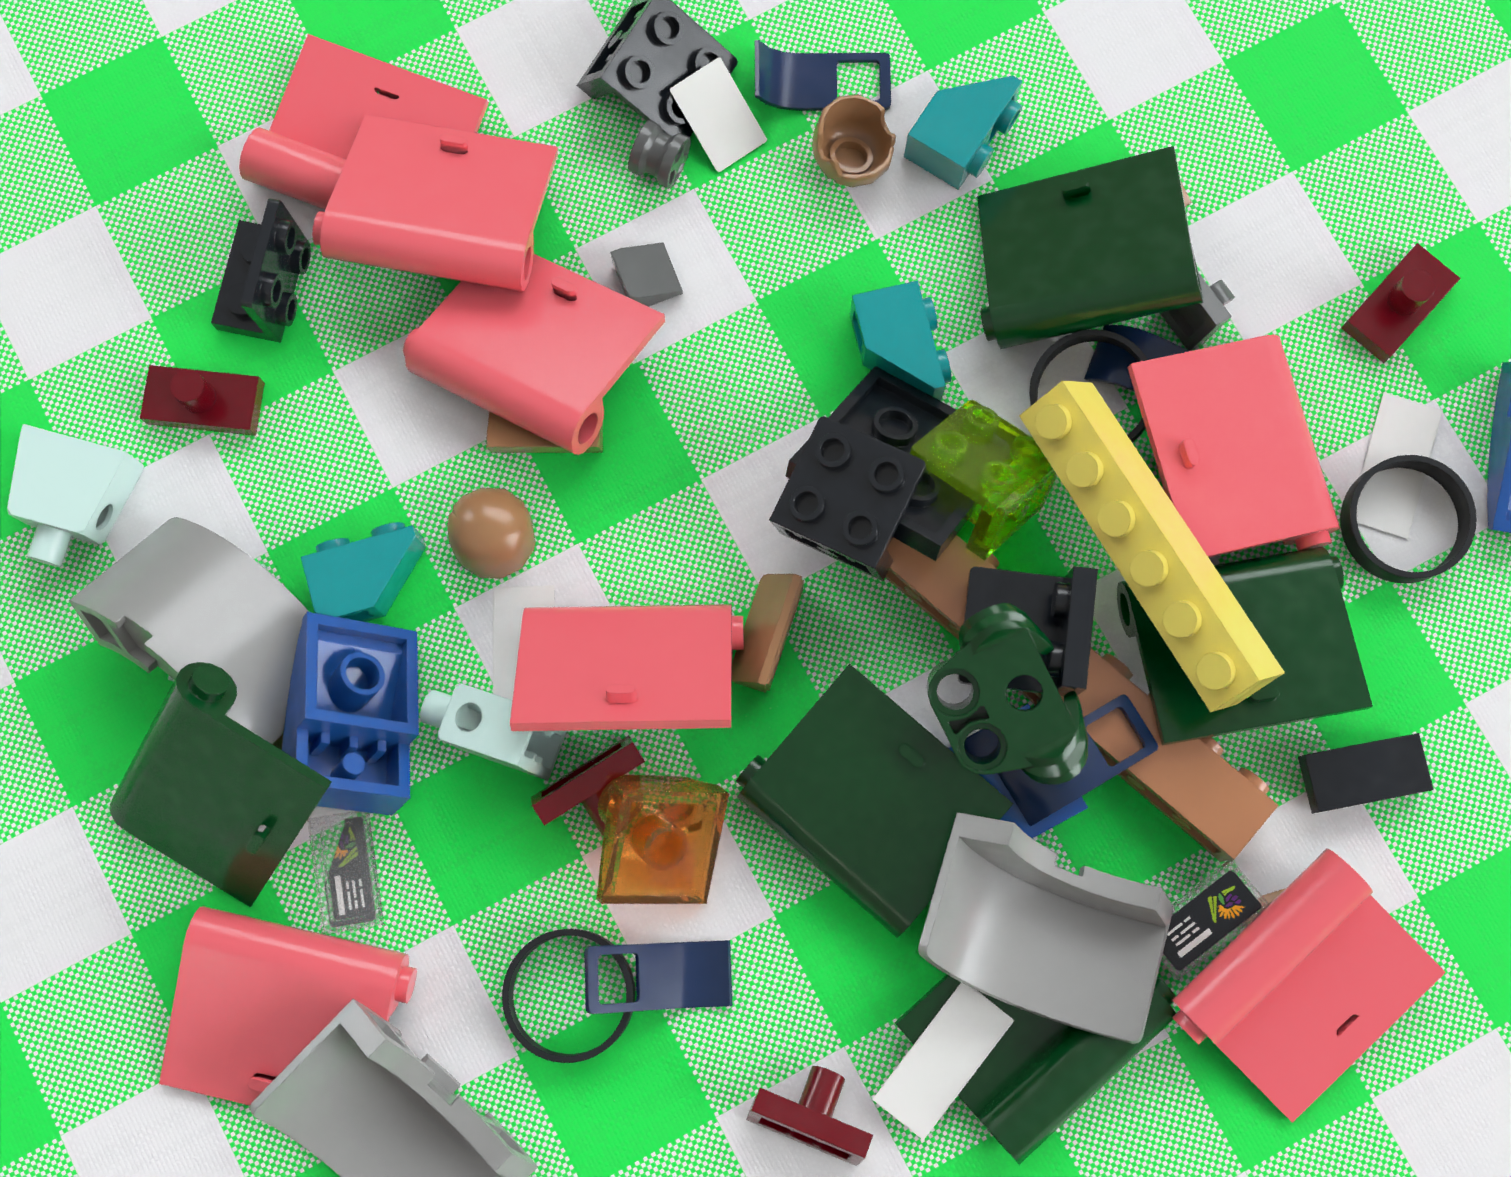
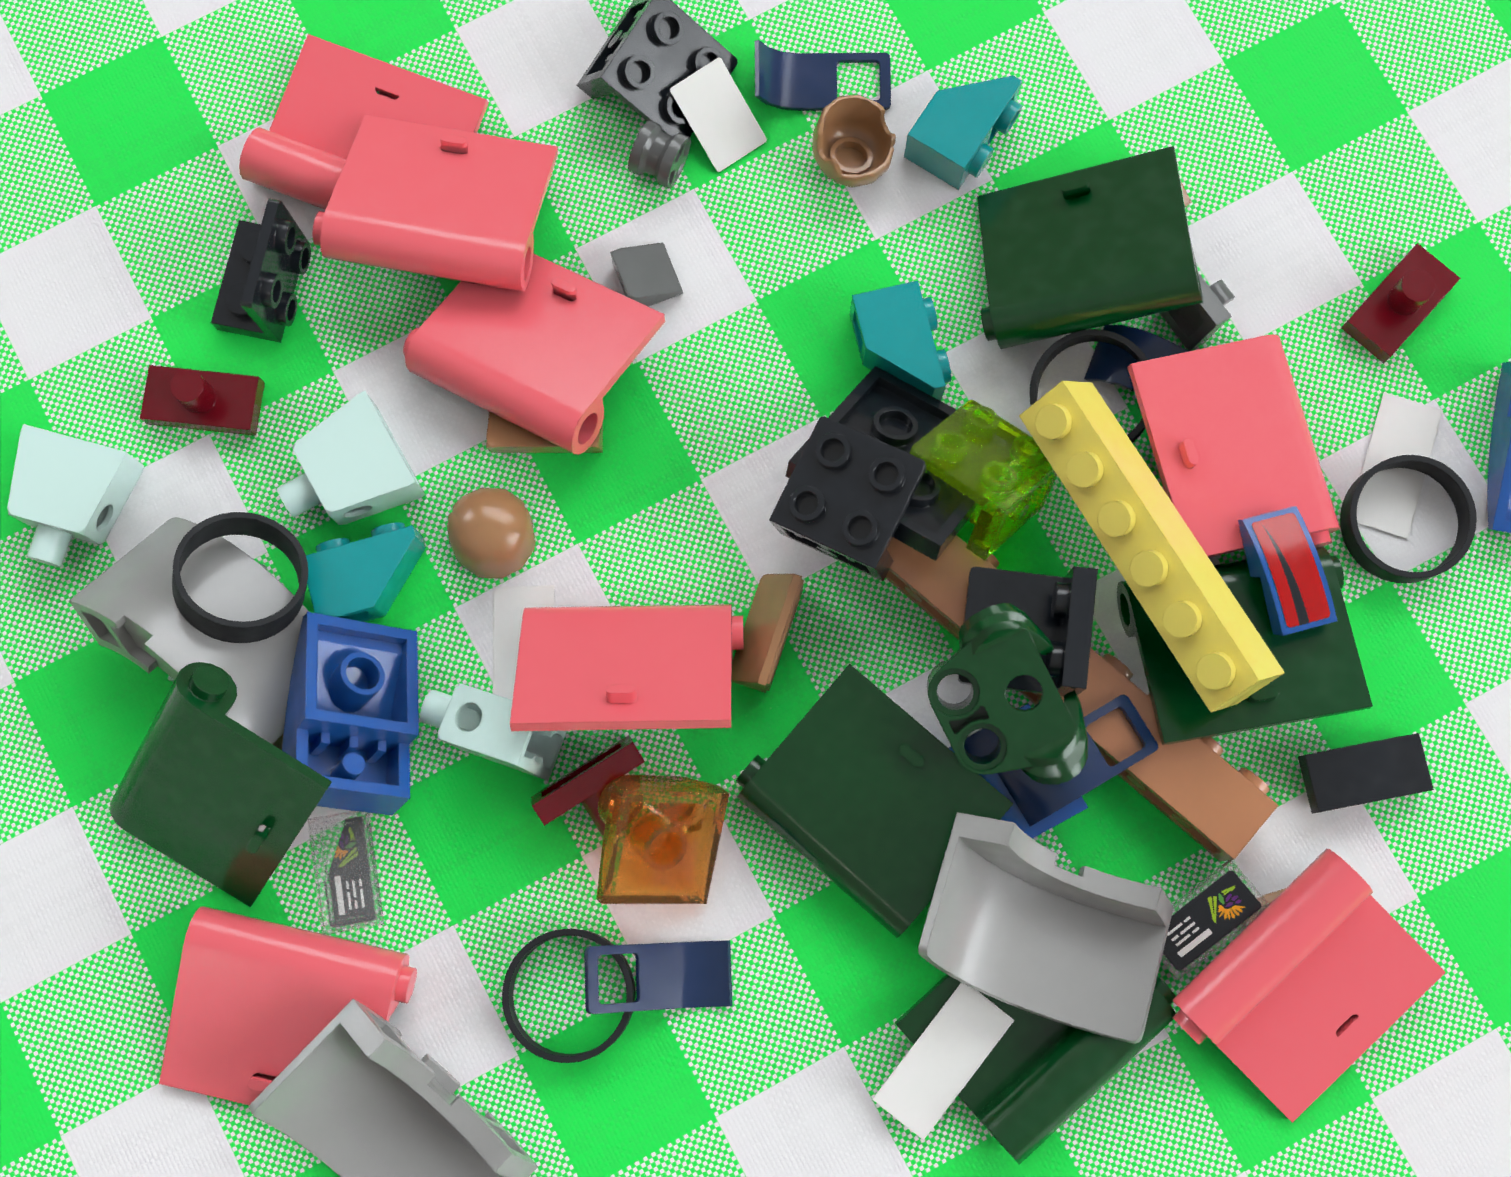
(239, 524): none -> black tyre
(350, 466): none -> light aqua torso
(811, 1118): dark red tile -> none
(1289, 570): none -> slope

